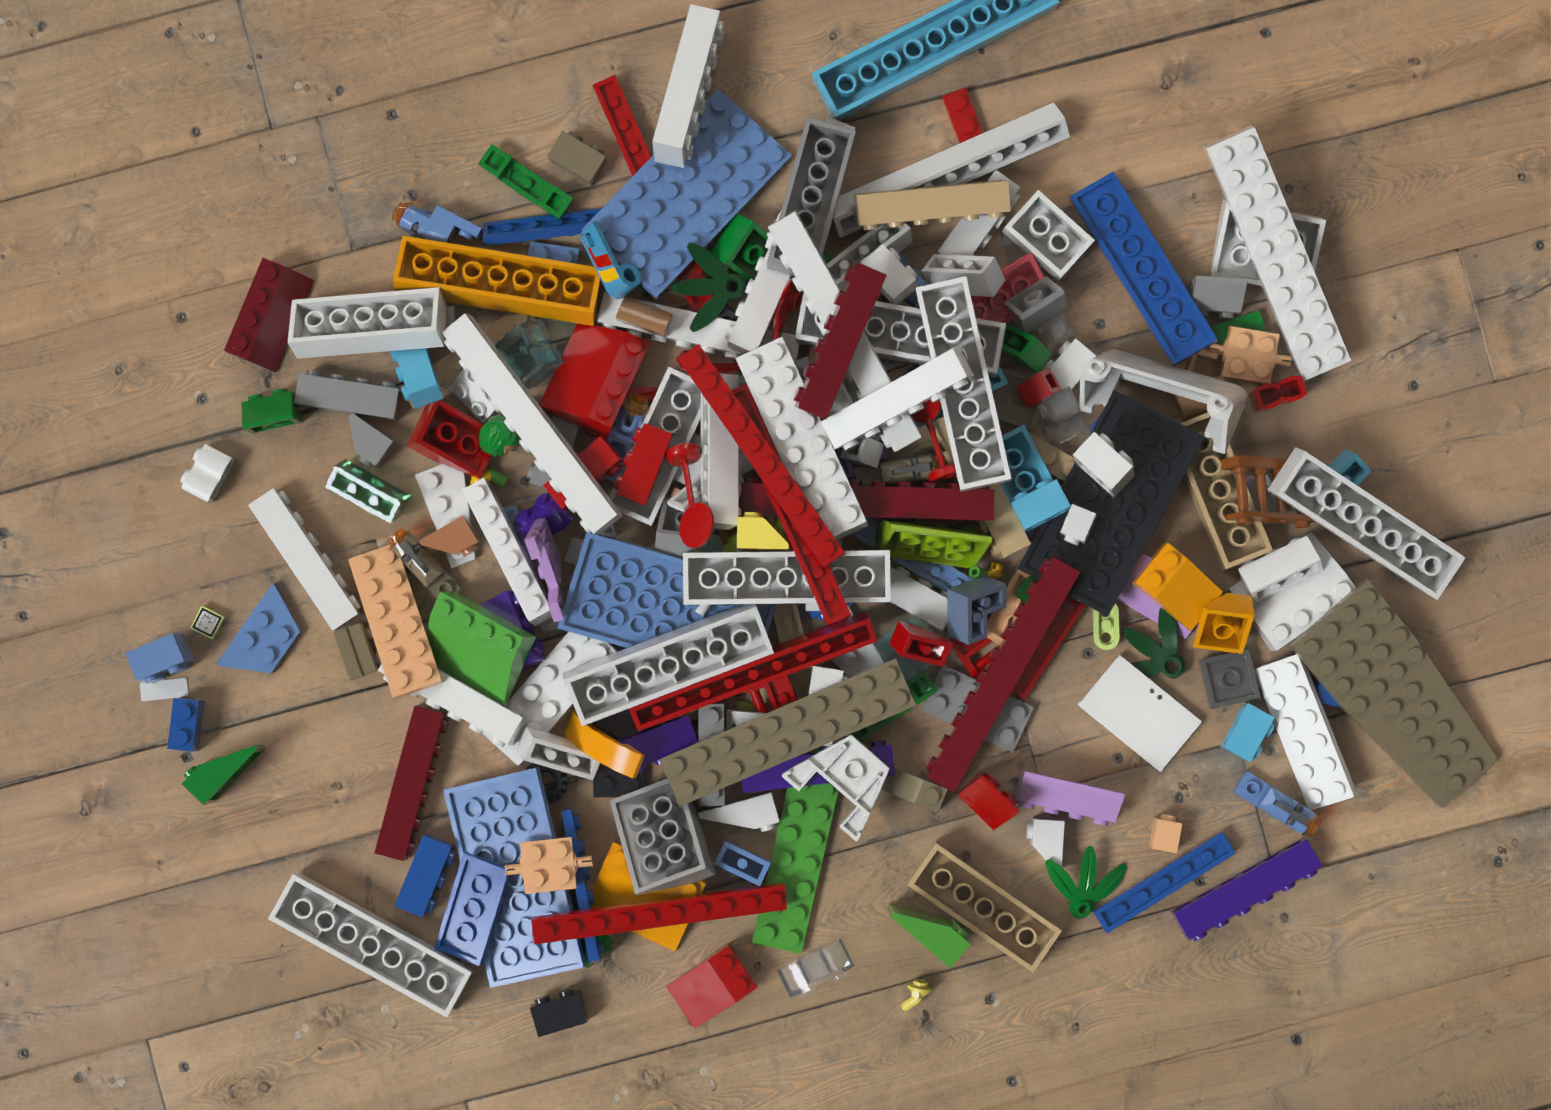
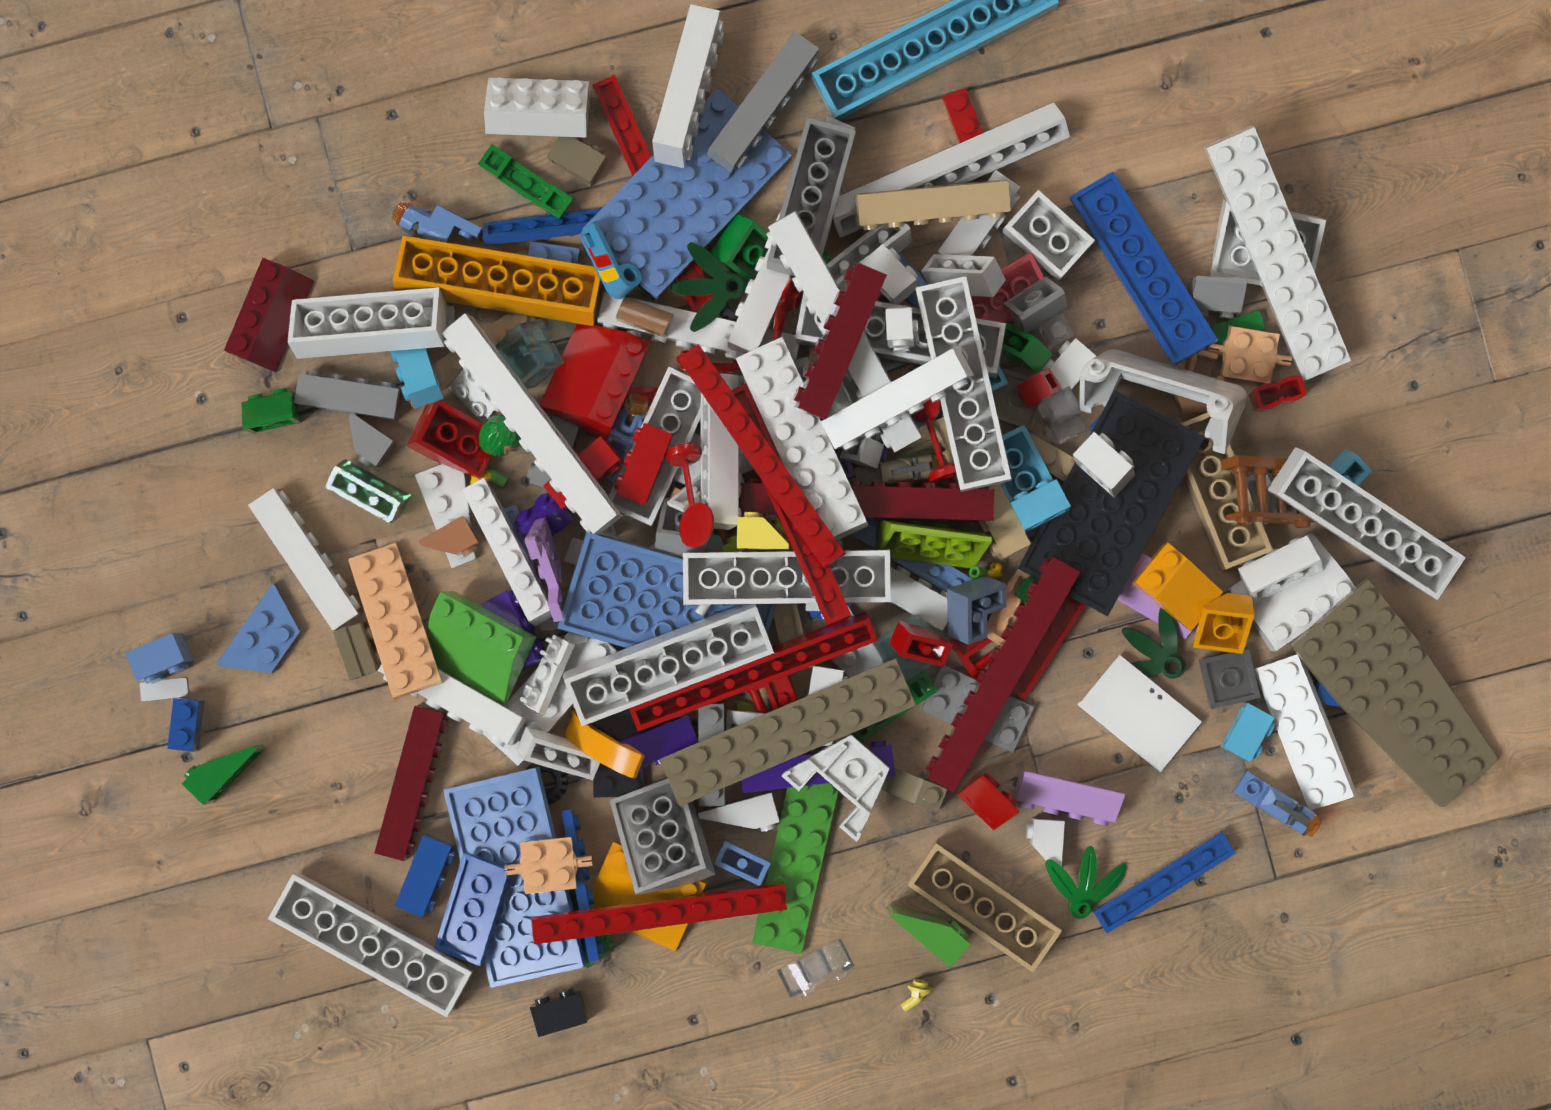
(207, 473): white brick -> none
(207, 622): tile -> none
(422, 563): dark tan plate -> none
(537, 107): none -> white brick
(548, 674): none -> white plate
(712, 986): slope -> none
(763, 101): none -> light grey brick
(901, 329): none -> white brick
(1078, 525): white brick -> none
(1106, 625): yellowish green plate -> none
(1165, 834): light nougat brick -> none
(1246, 889): dark purple brick -> none

